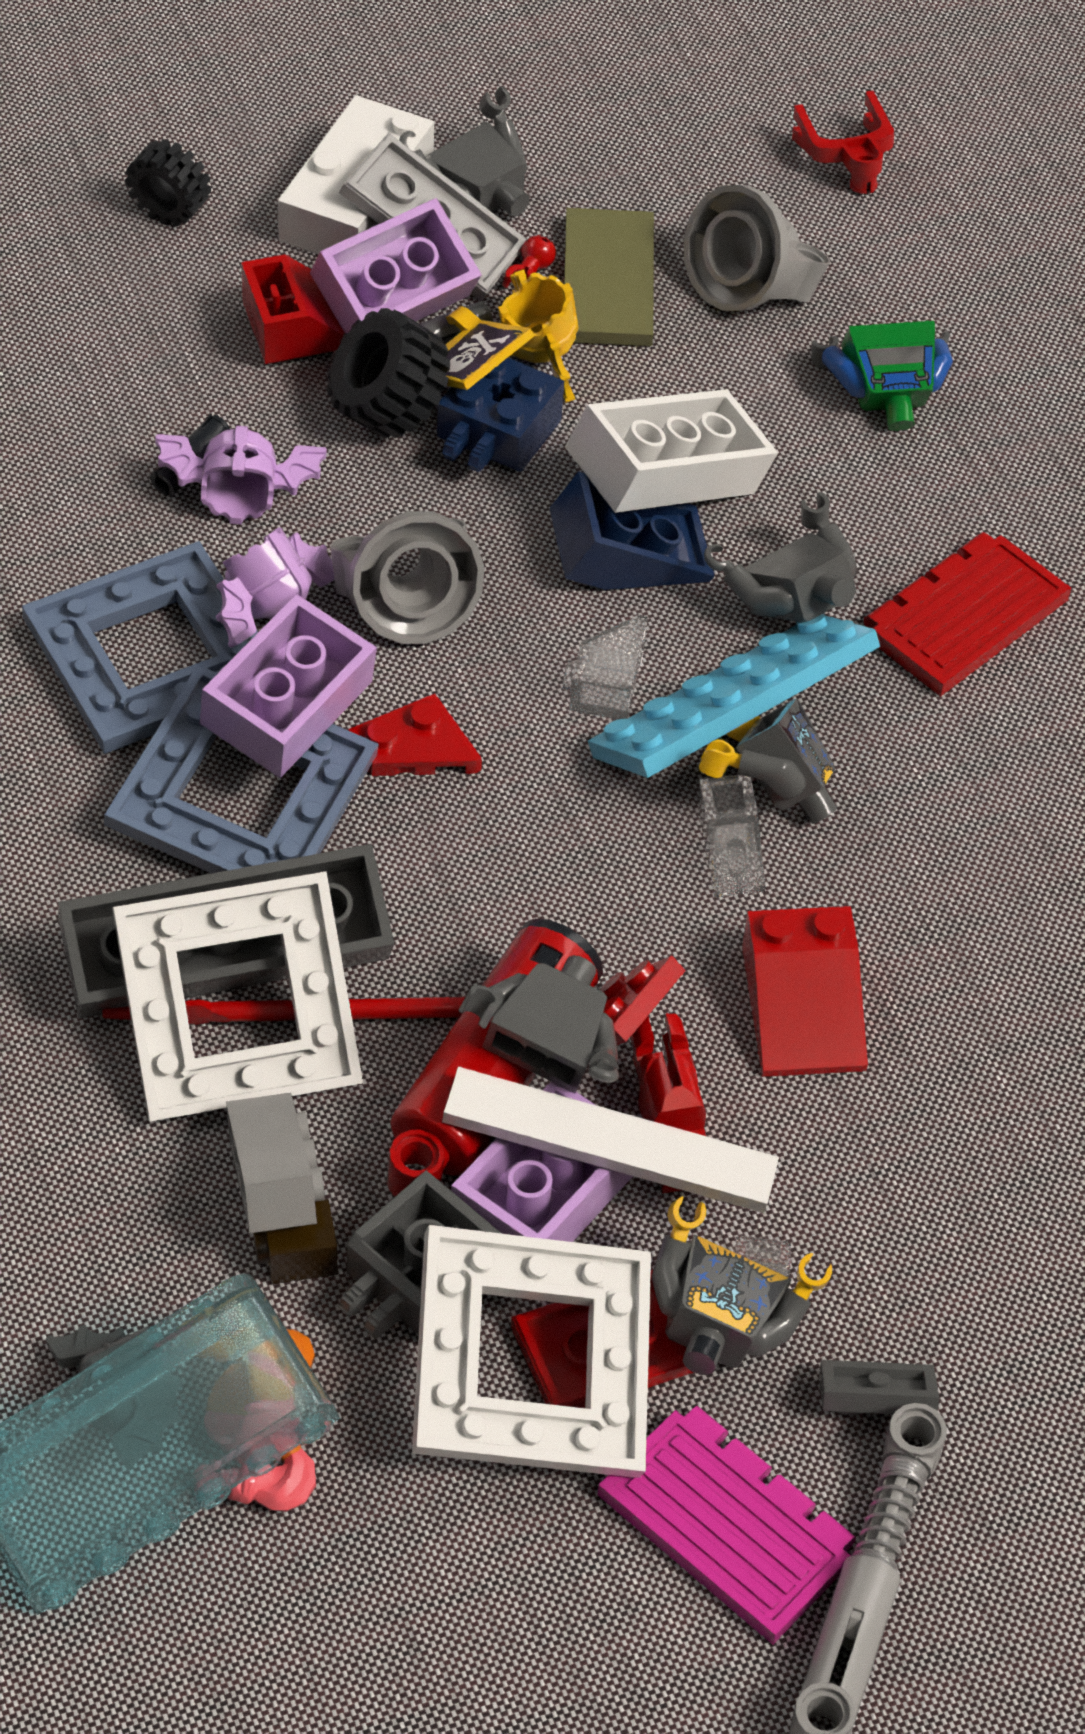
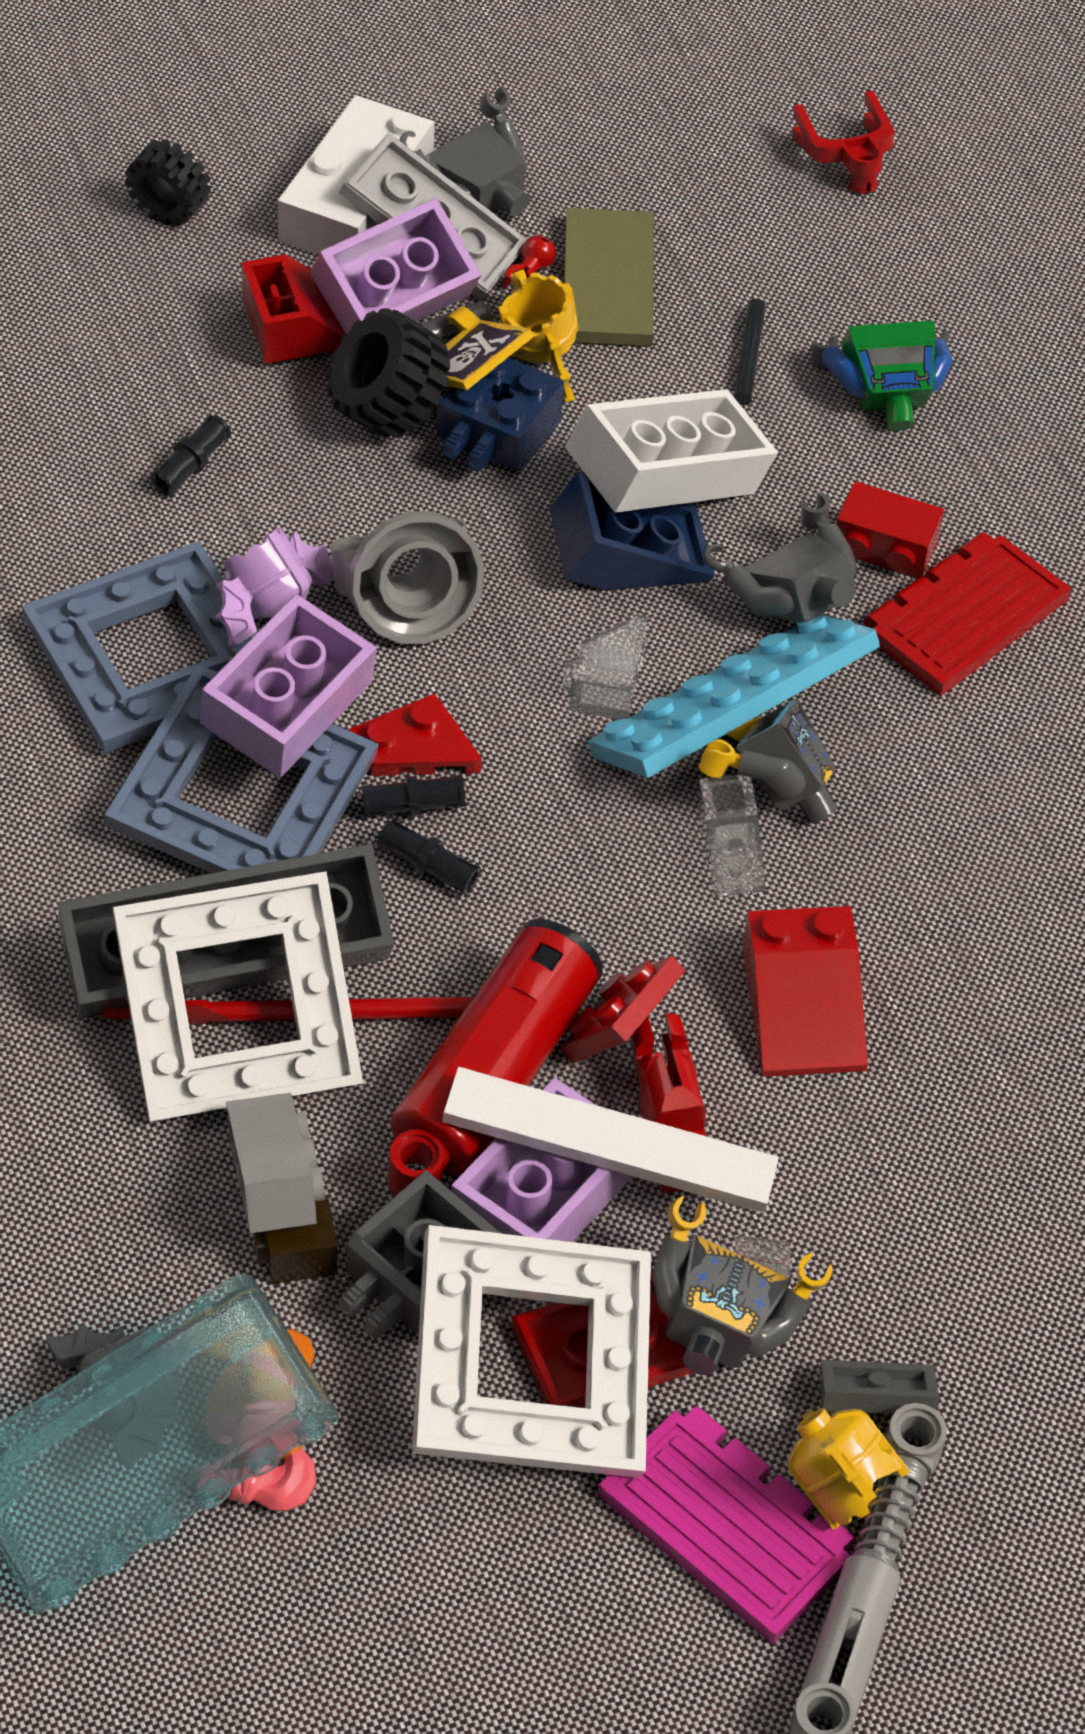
(238, 470): lavender helmet -> none
(413, 796): none -> black pin
(428, 856): none -> black pin
(549, 1023): dark grey torso -> none
(747, 252): light grey piece -> none
(749, 351): none -> black bar
(840, 1462): none -> yellow helmet
(890, 529): none -> red brick

